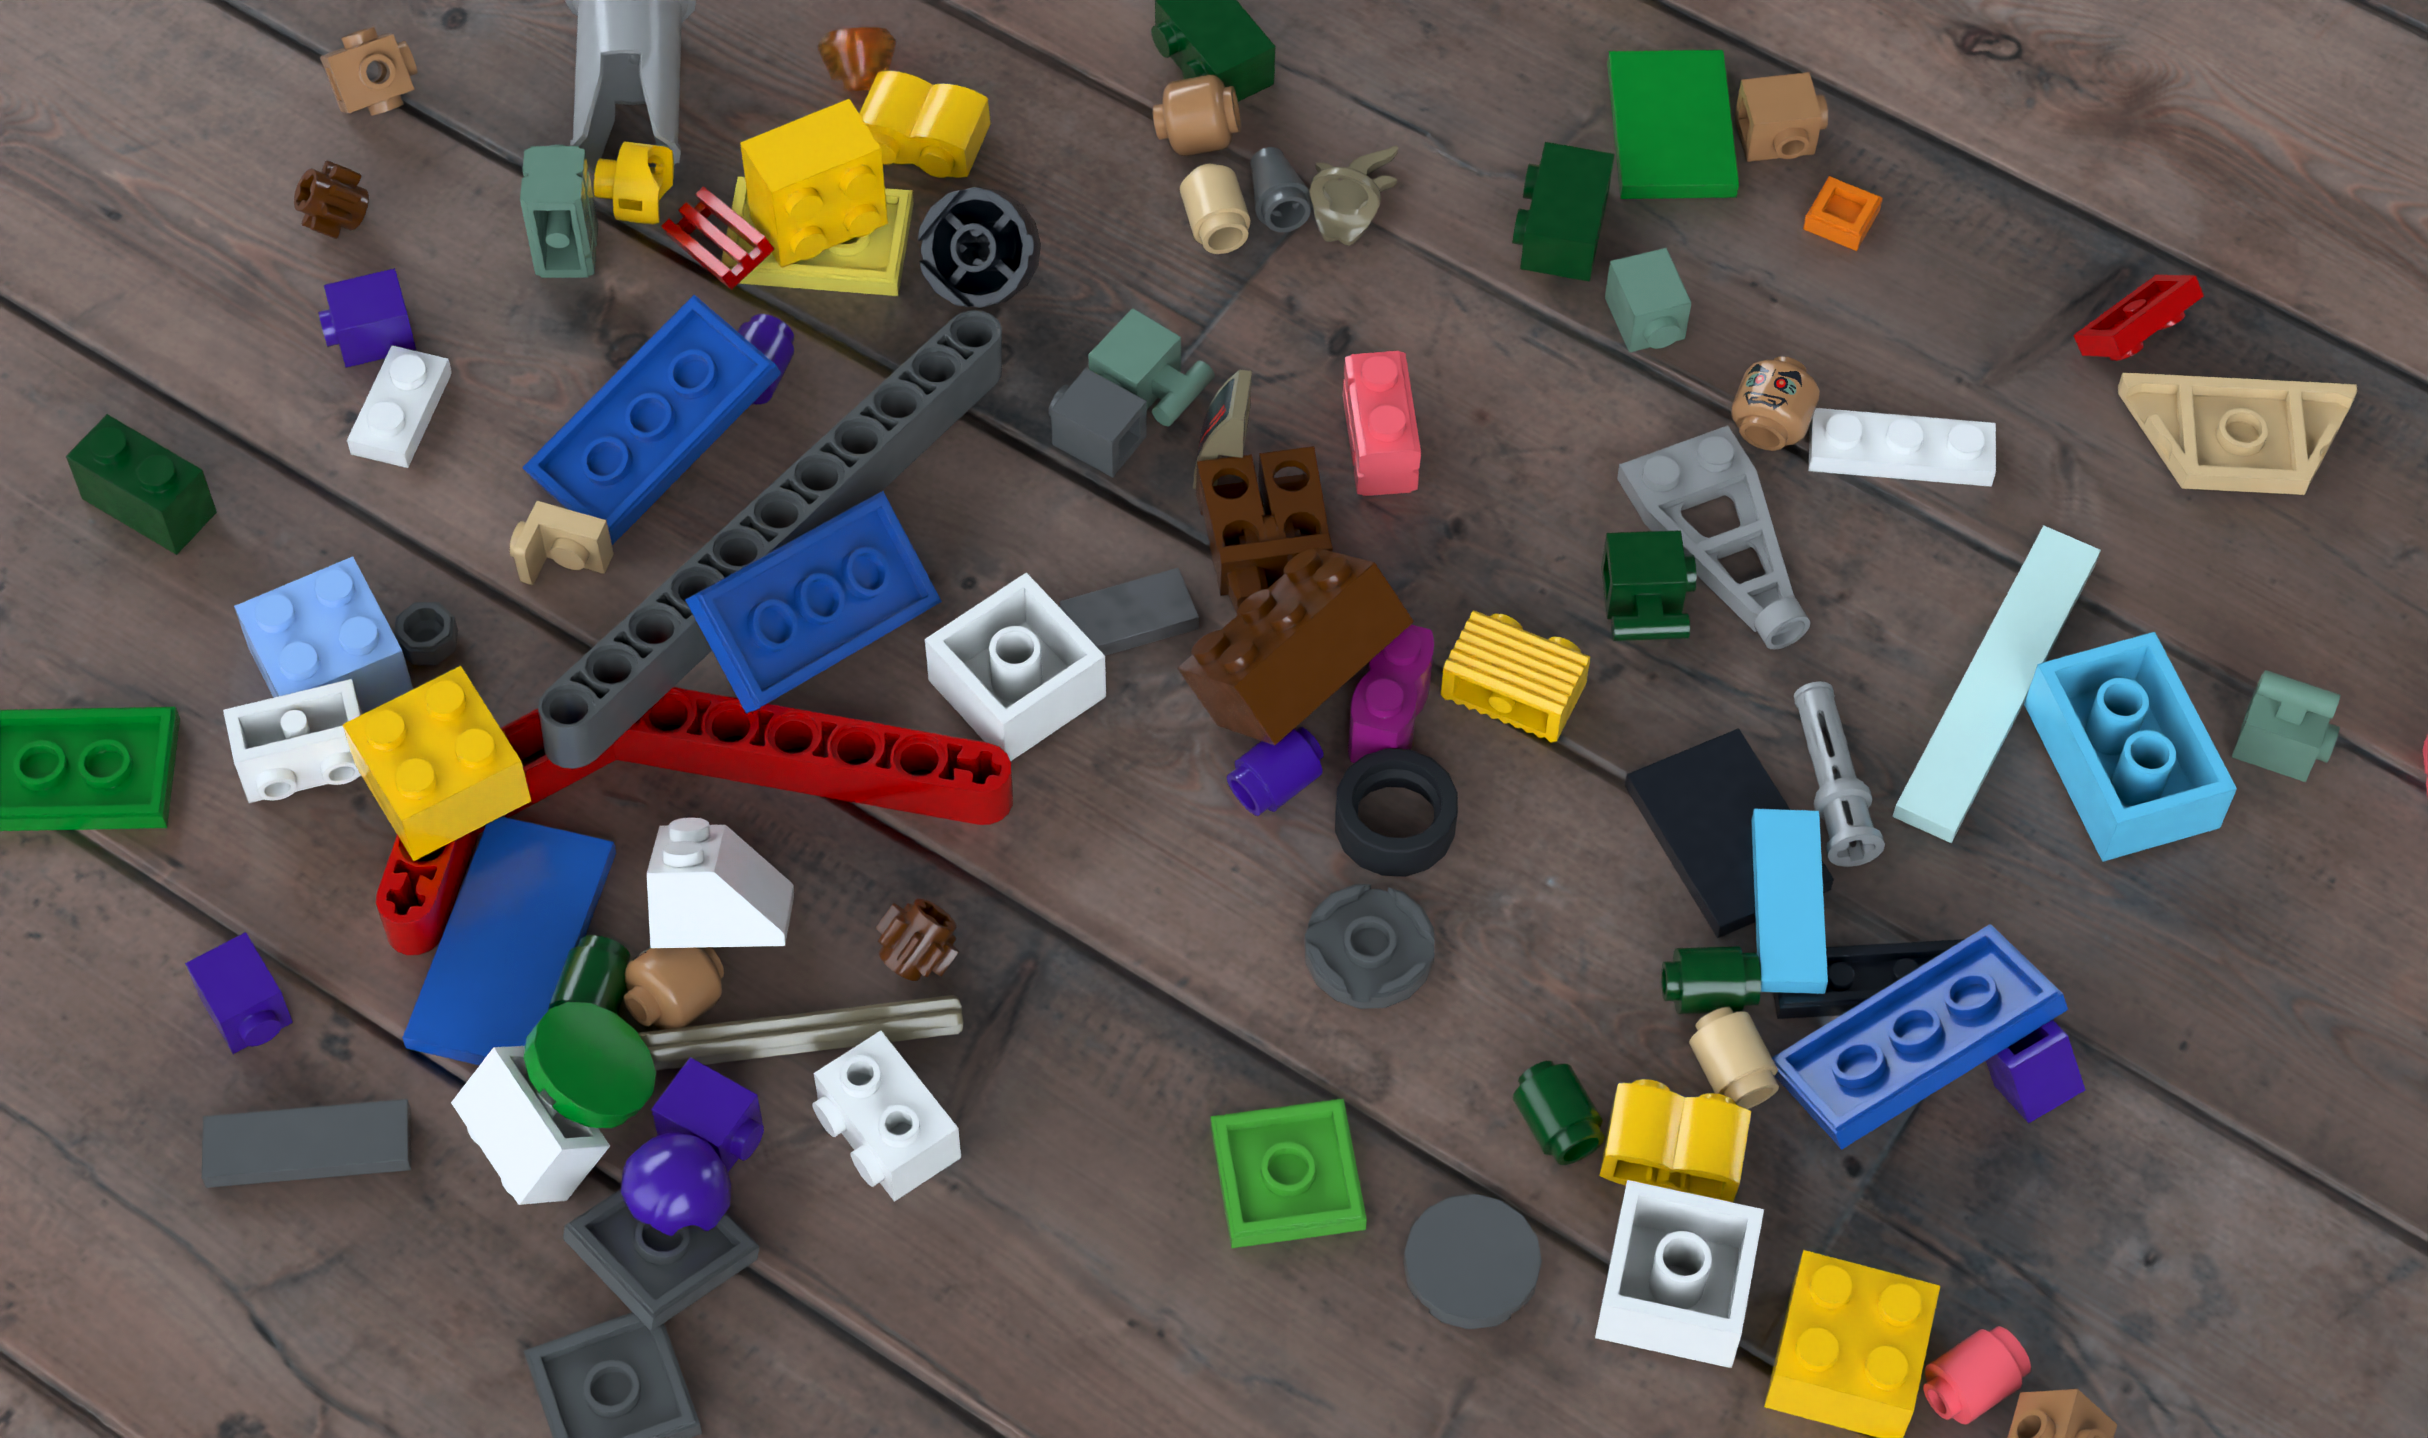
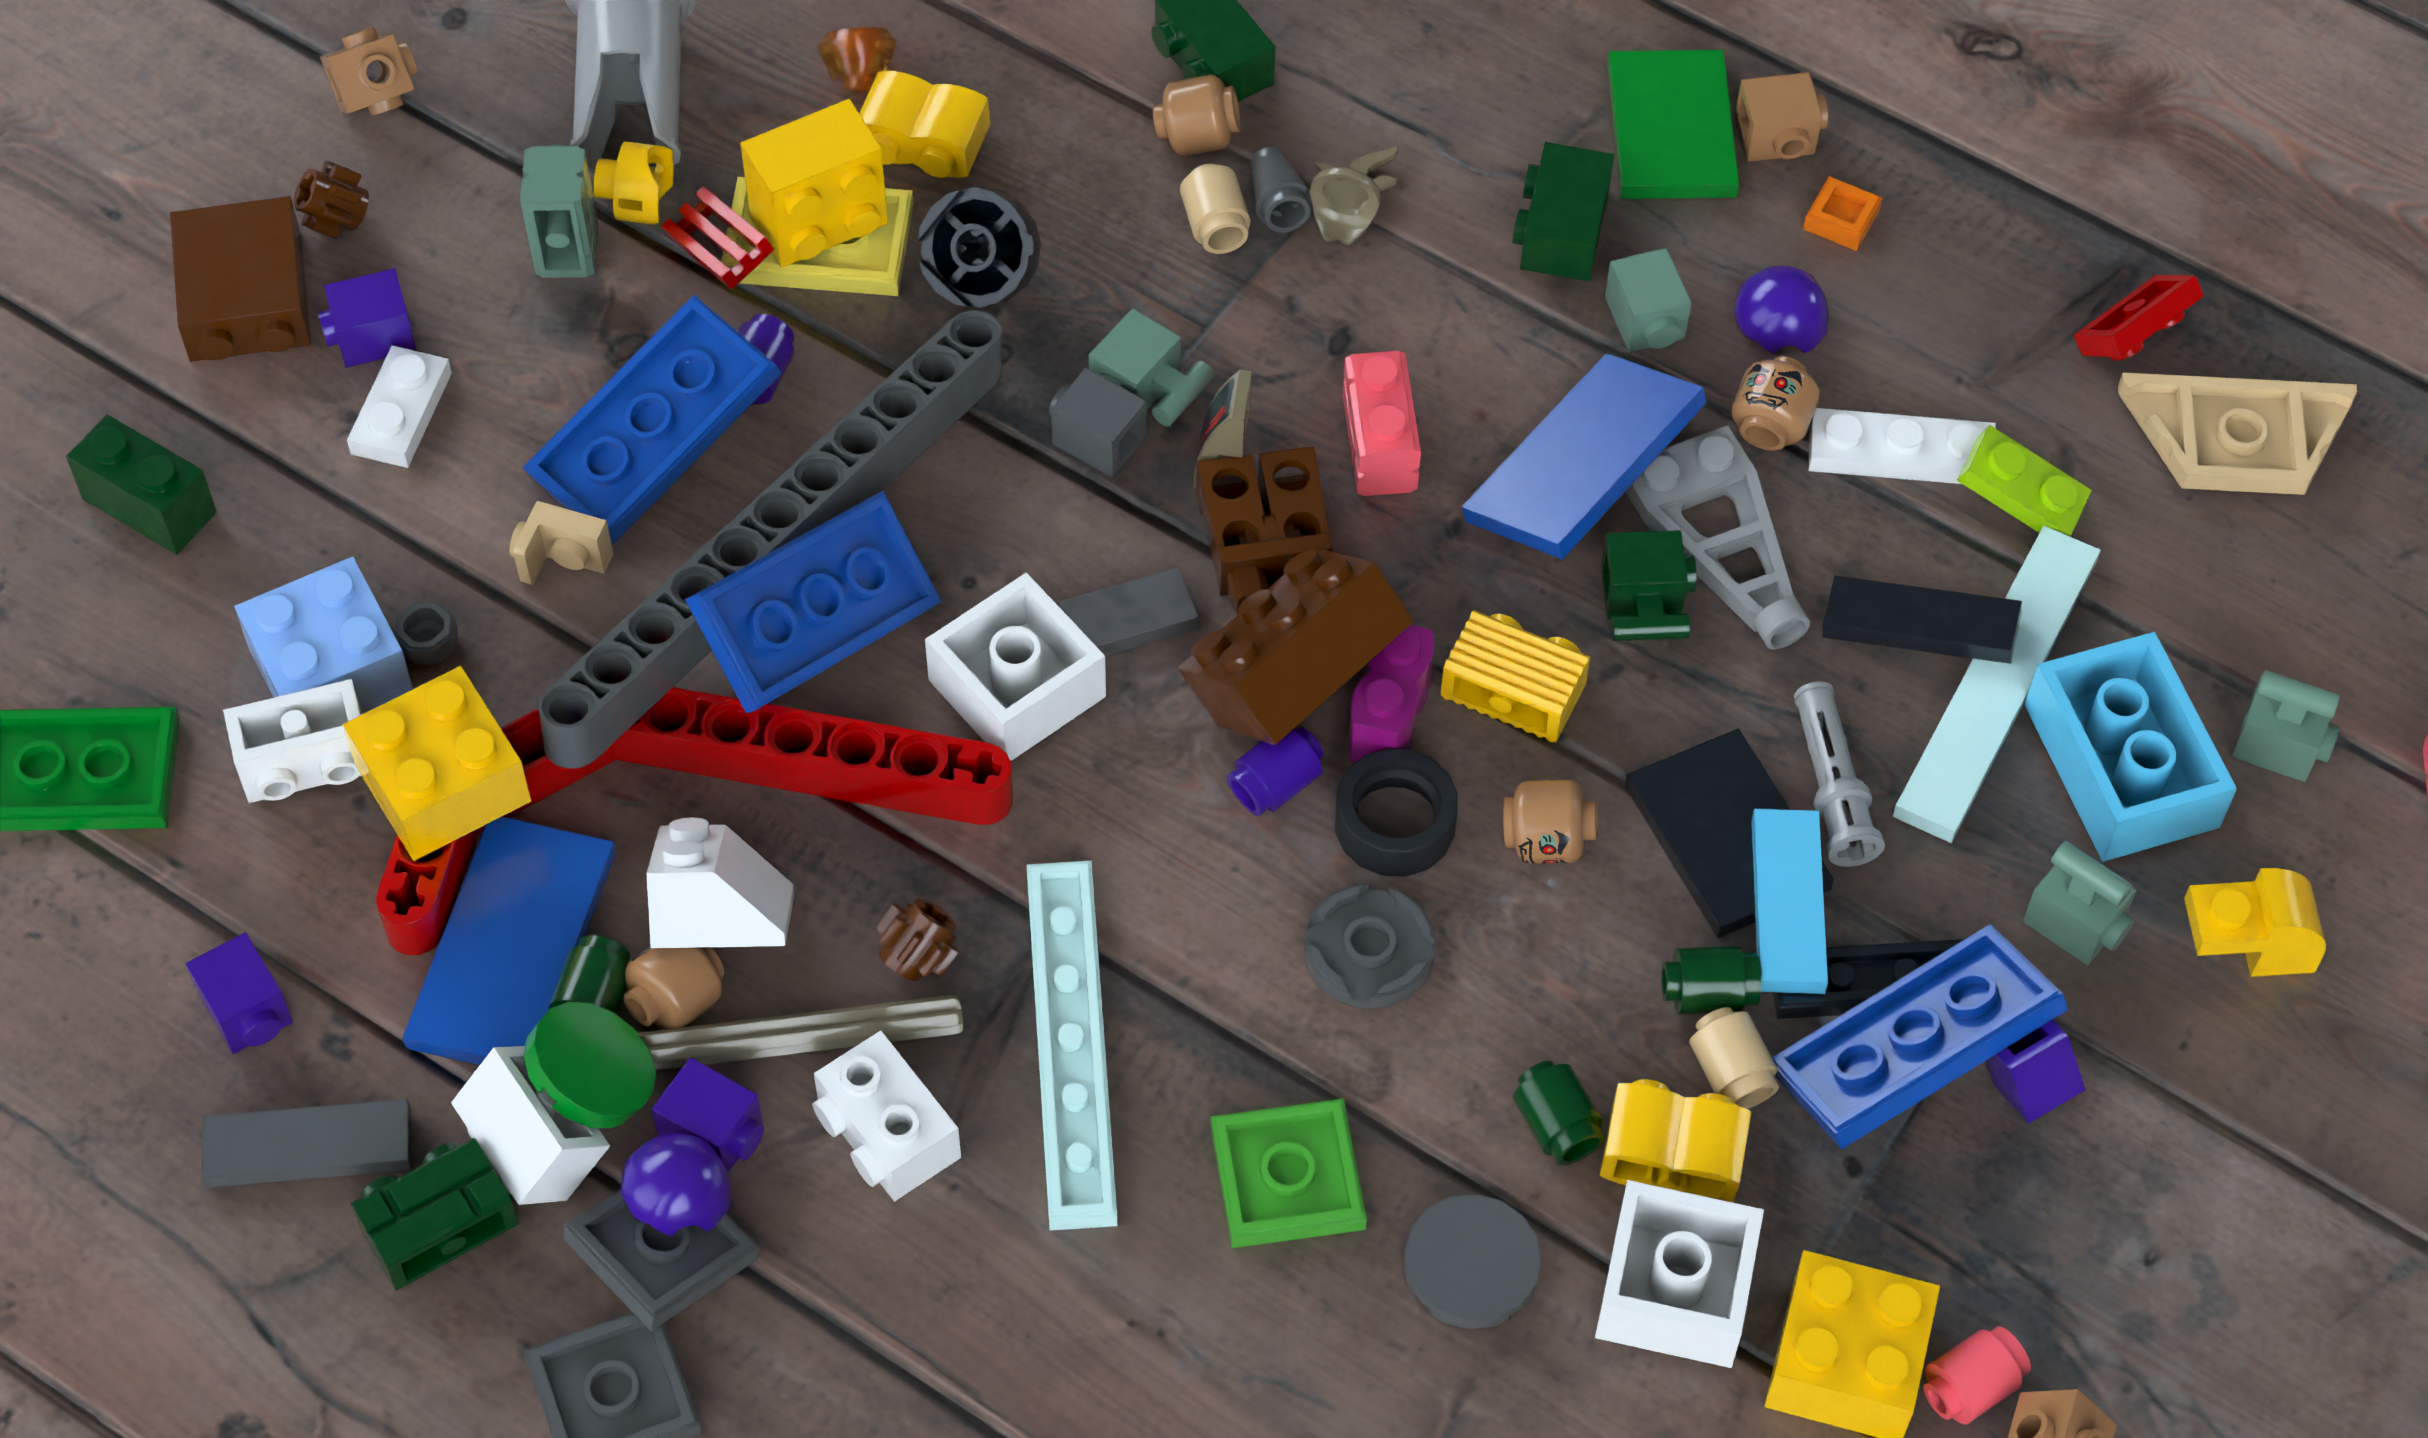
(239, 279): none -> reddish brown brick
(434, 1212): none -> dark green brick
(1071, 1046): none -> light aqua tile
(1549, 821): none -> medium nougat head
(1584, 455): none -> tile
(1782, 309): none -> dark purple hair
(1922, 619): none -> black tile
(2023, 483): none -> lime plate
(2081, 905): none -> sand green brick
(2264, 918): none -> yellow brick

